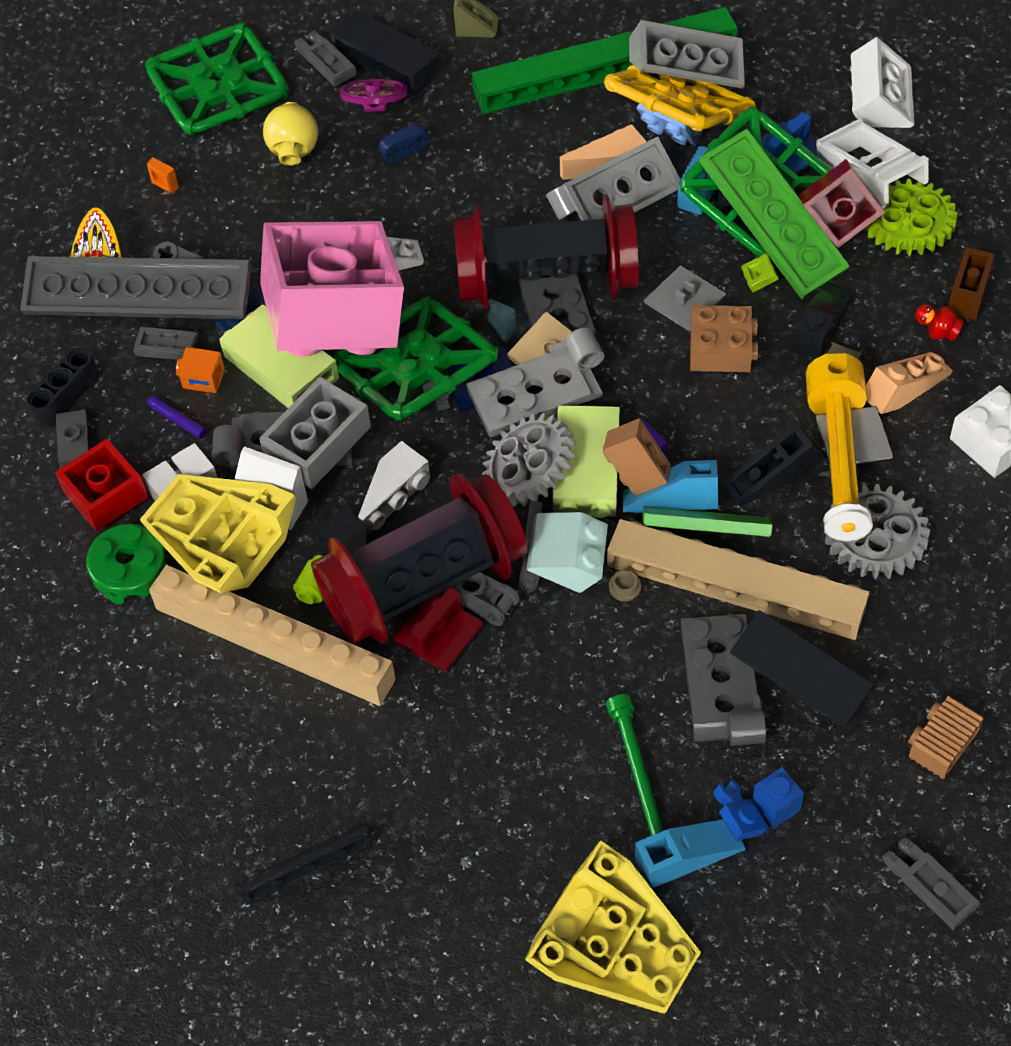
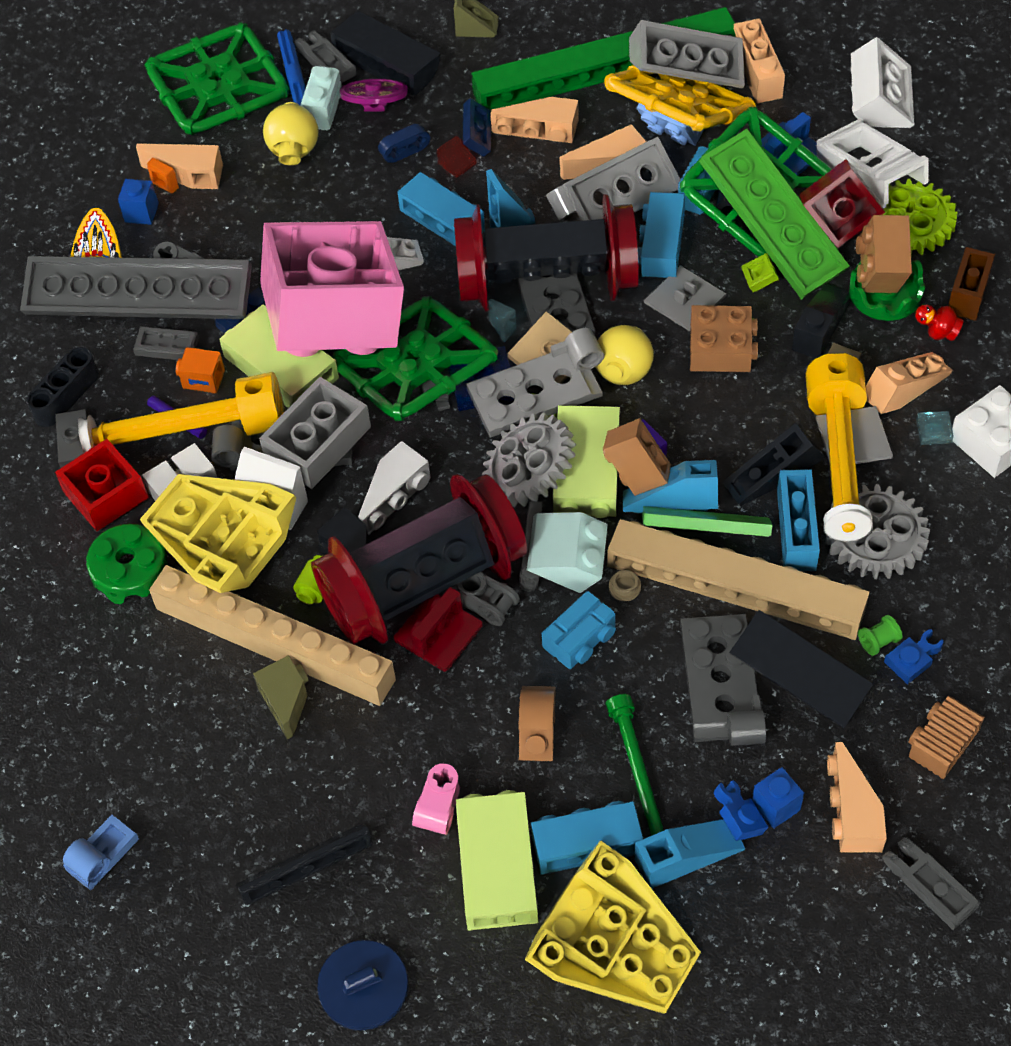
(95, 857): none -> medium blue plate
(138, 201): none -> blue brick
(193, 164): none -> light nougat slope
(256, 404): none -> yellow piece
(283, 692): none -> olive slope
(292, 67): none -> blue axle
(322, 95): none -> light aqua brick
(362, 985): none -> dark blue shield
(435, 206): none -> dark azure brick
(437, 804): none -> bright pink piece
(455, 157): none -> clear red slope
(476, 127): none -> dark blue plate
(496, 860): none -> yellowish green brick
(504, 205): none -> dark azure slope
(536, 723): none -> medium nougat brick
(539, 119): none -> light nougat slope
(569, 839): none -> dark azure brick
(579, 630): none -> dark azure brick
(626, 355): none -> light yellow brick
(661, 234): none -> dark azure brick
(761, 64): none -> light nougat slope
(798, 519): none -> dark azure brick
(859, 810): none -> light nougat slope
(880, 635): none -> bright green bush
(884, 254): none -> medium nougat brick
(890, 305): none -> green plate
(912, 659): none -> blue plate
(934, 428): none -> clear light blue plate

